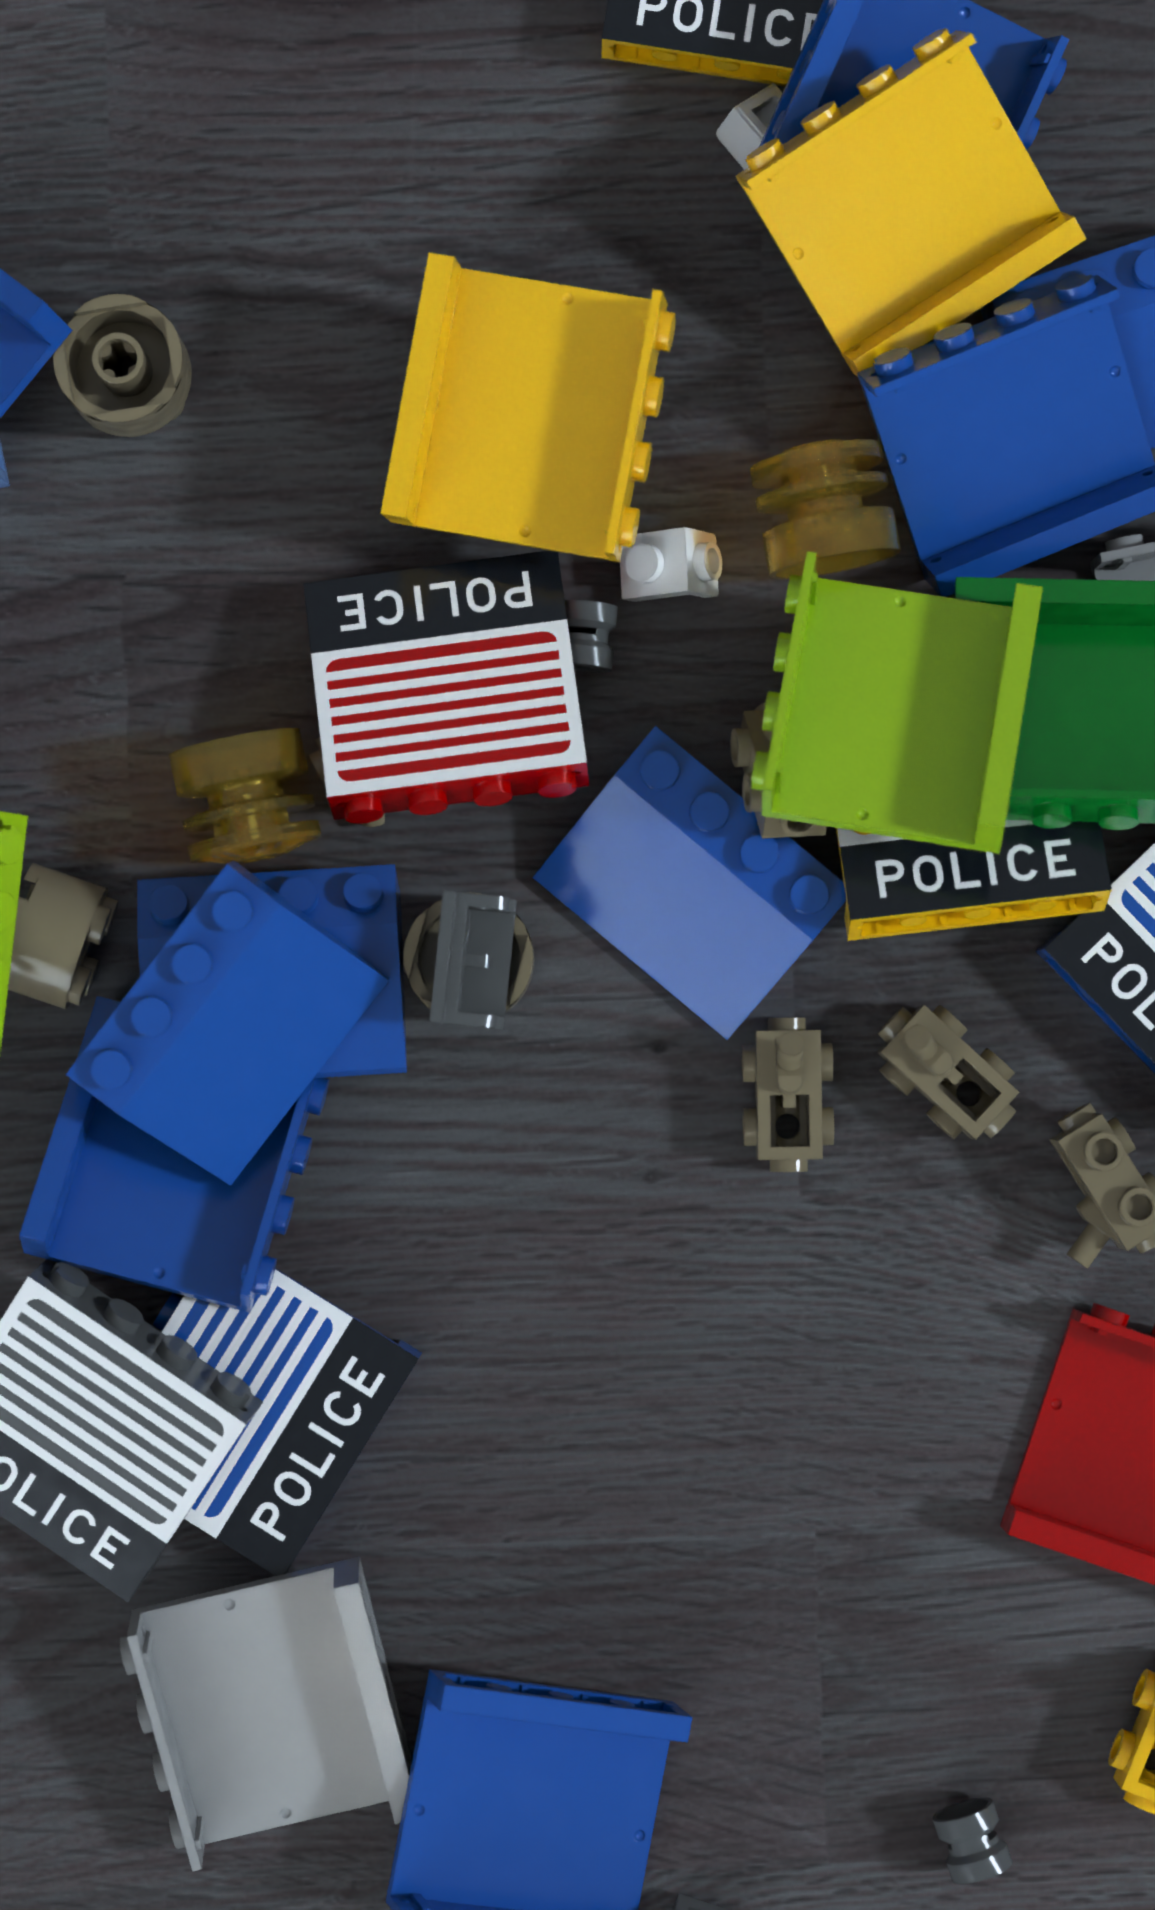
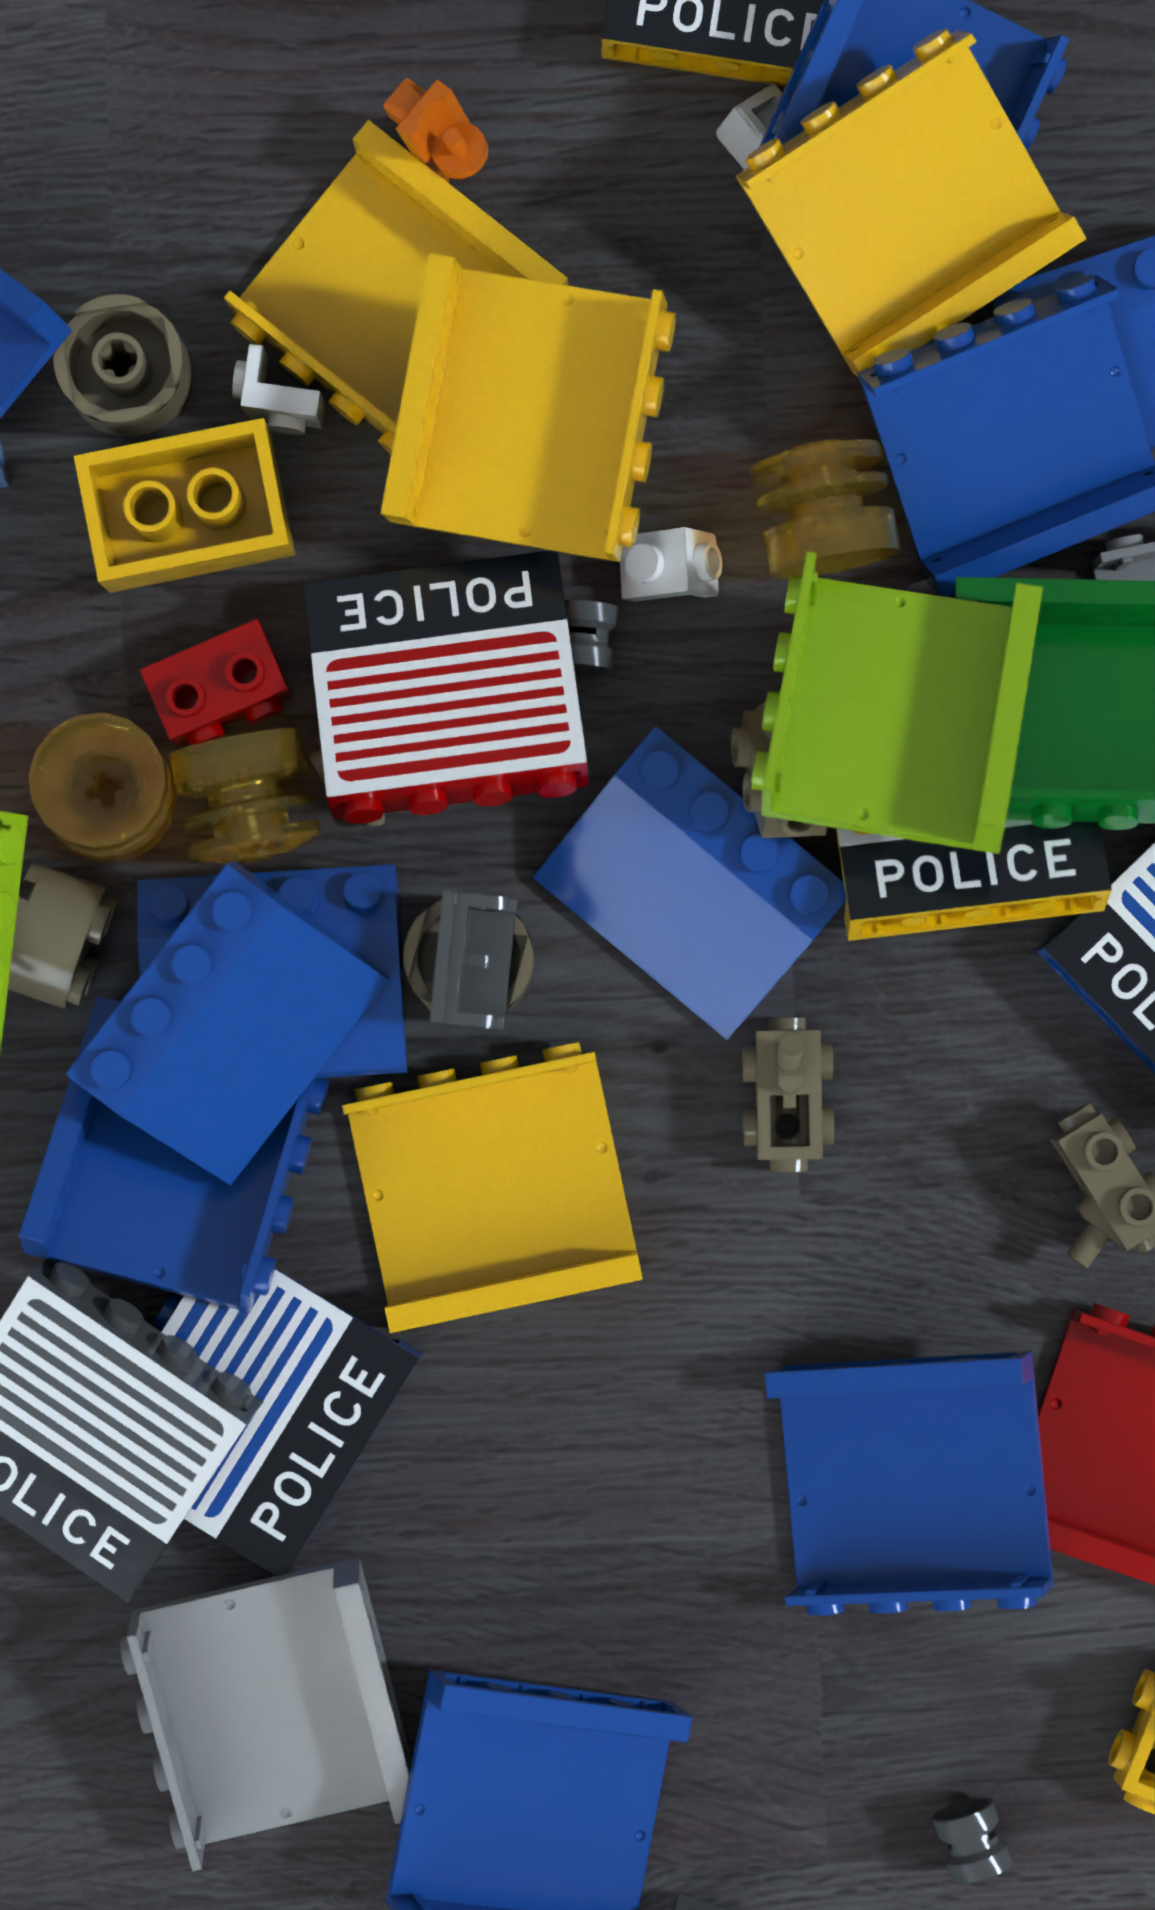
(69, 776): none -> clear yellow wheel
(184, 505): none -> yellow brick
(217, 685): none -> red brick
(284, 407): none -> white bracket
(353, 273): none -> yellow panel
(437, 129): none -> orange hips
(493, 1188): none -> yellow panel
(915, 1482): none -> blue panel
(929, 1055): dark tan brick -> none

